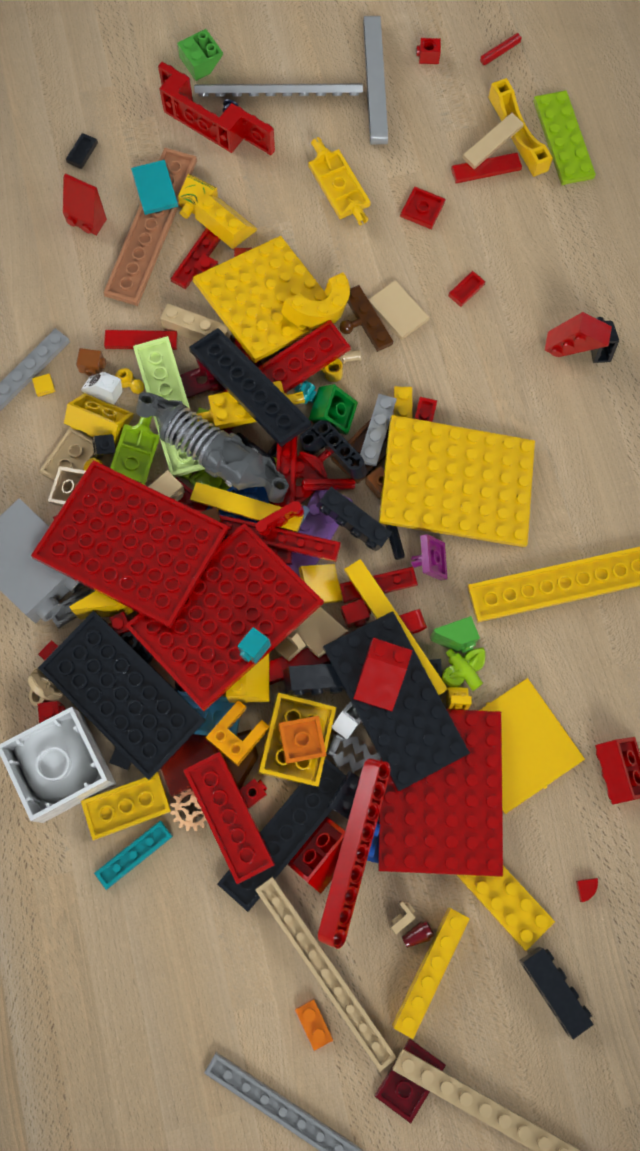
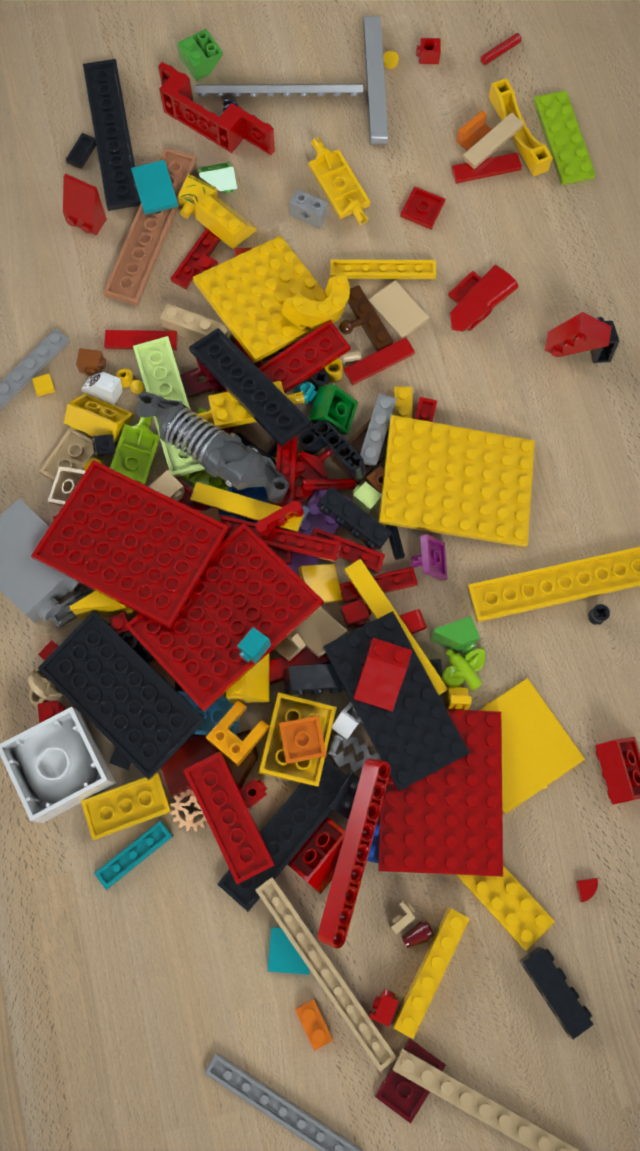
(111, 134): none -> black plate
(219, 176): none -> slope
(283, 955): none -> teal tile
(308, 208): none -> light grey brick
(320, 379): none -> black bush
(353, 552): none -> red plate
(366, 497): none -> yellowish green brick
(379, 361): none -> red tile
(384, 269): none -> yellow plate
(384, 1007): none -> red brick
(390, 59): none -> yellow tile
(473, 131): none -> orange panel
(482, 298): none -> red panel
(603, 610): none -> black bush

